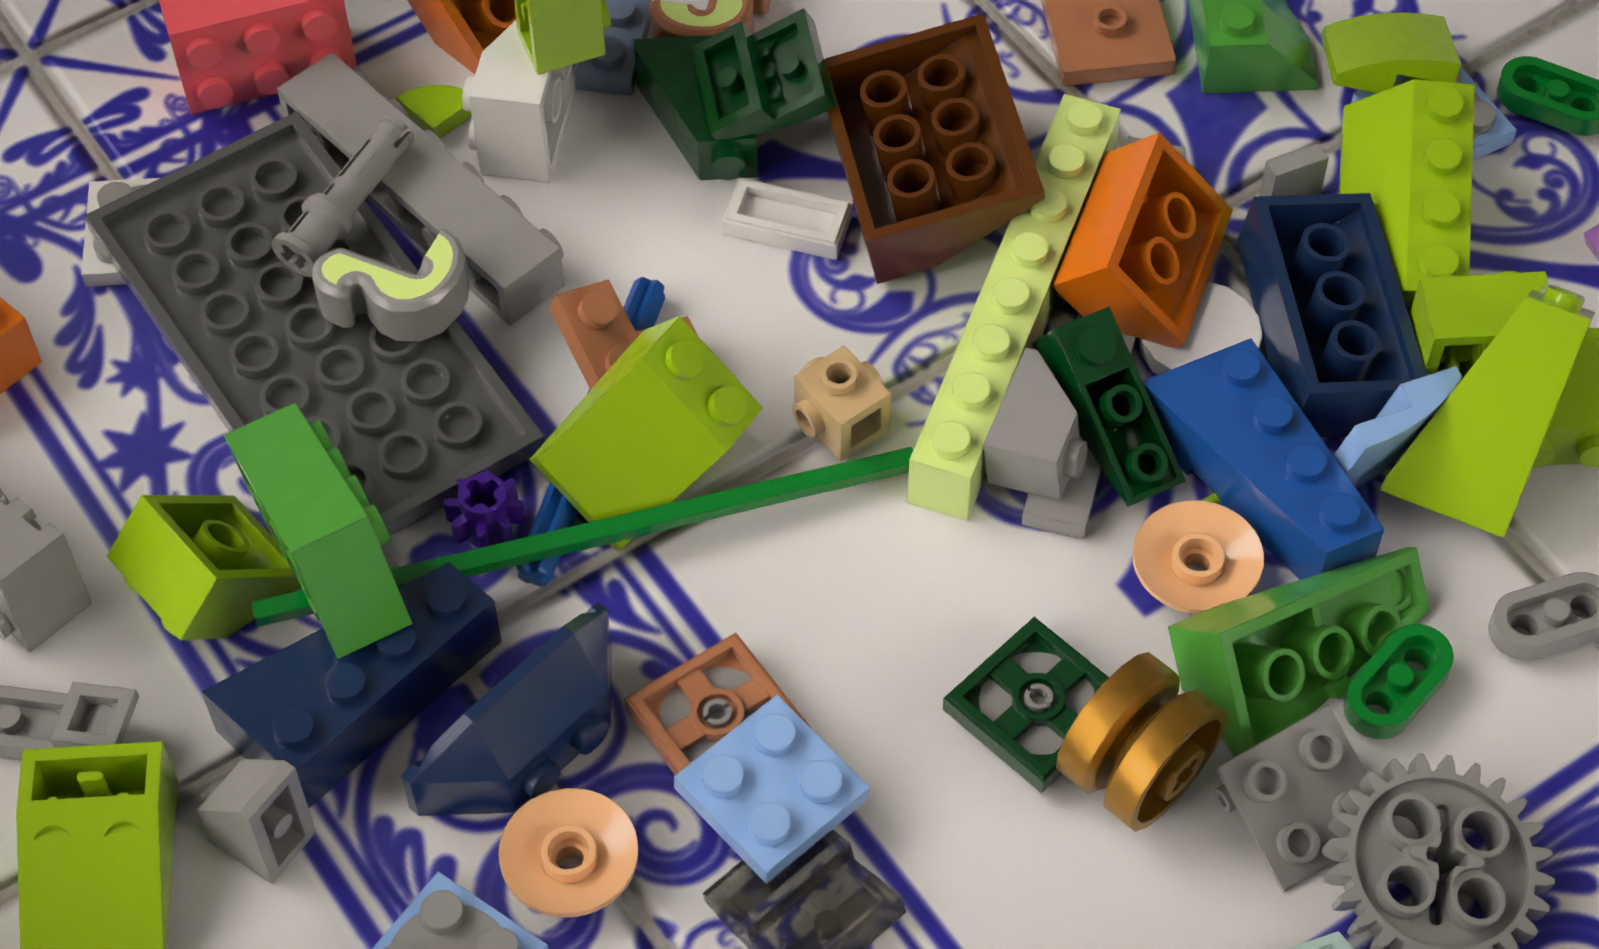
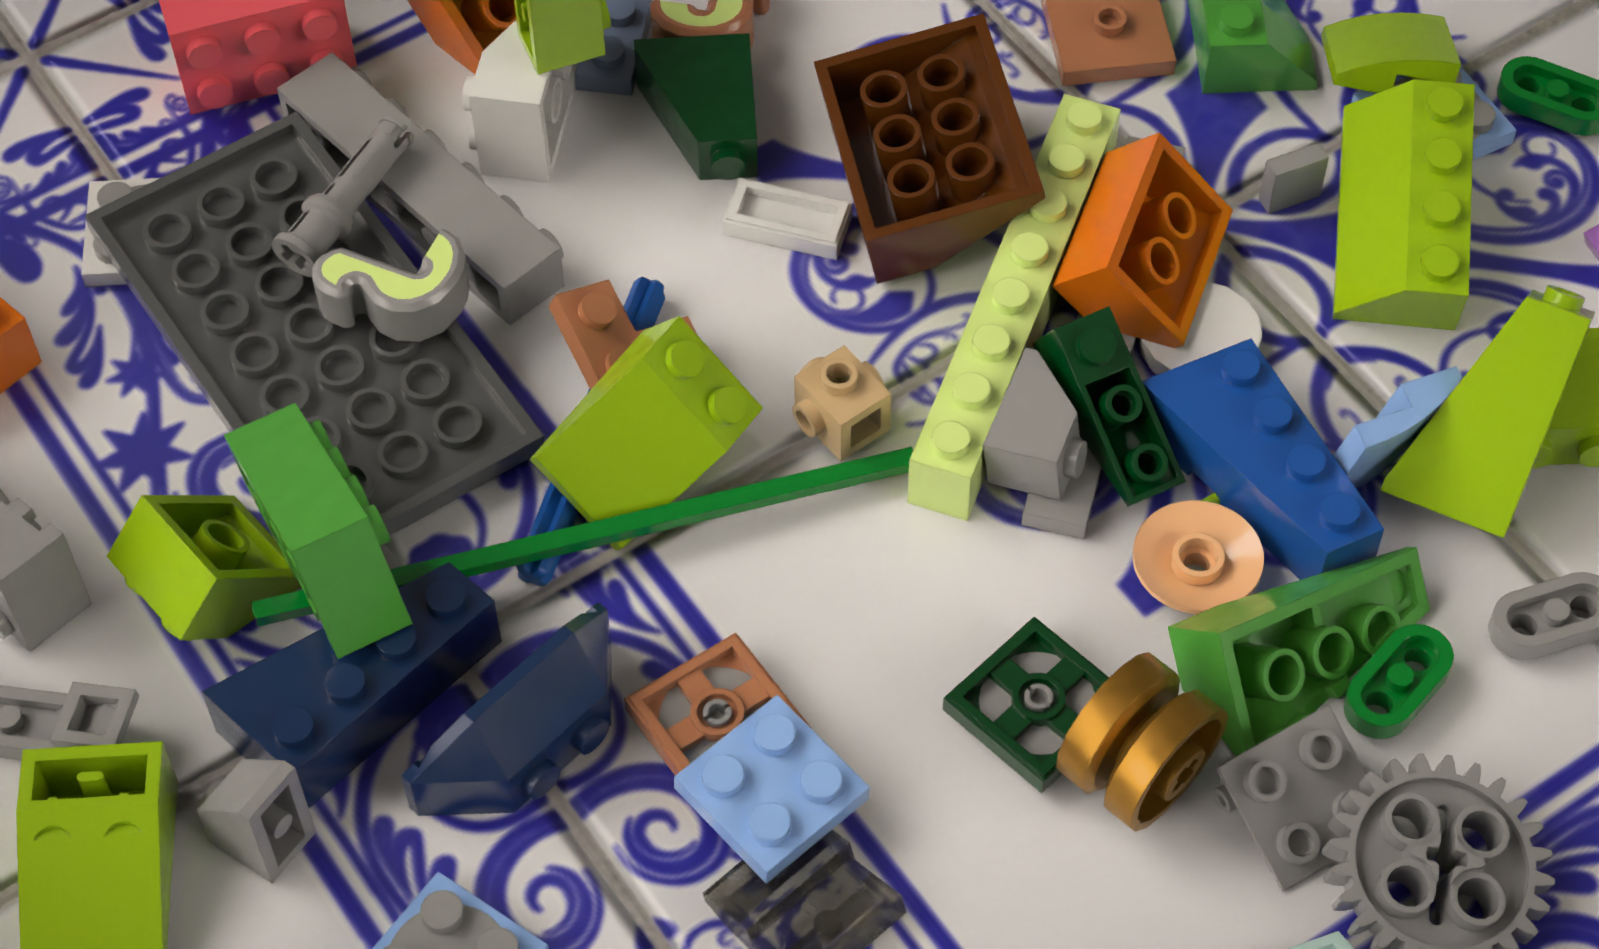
(435, 107): lime tile -> none
(484, 510): dark purple gear -> none
(563, 826): light nougat dish -> none
(763, 77): dark green slope -> none
(1328, 305): dark blue slope -> none
(1463, 314): lime slope -> none

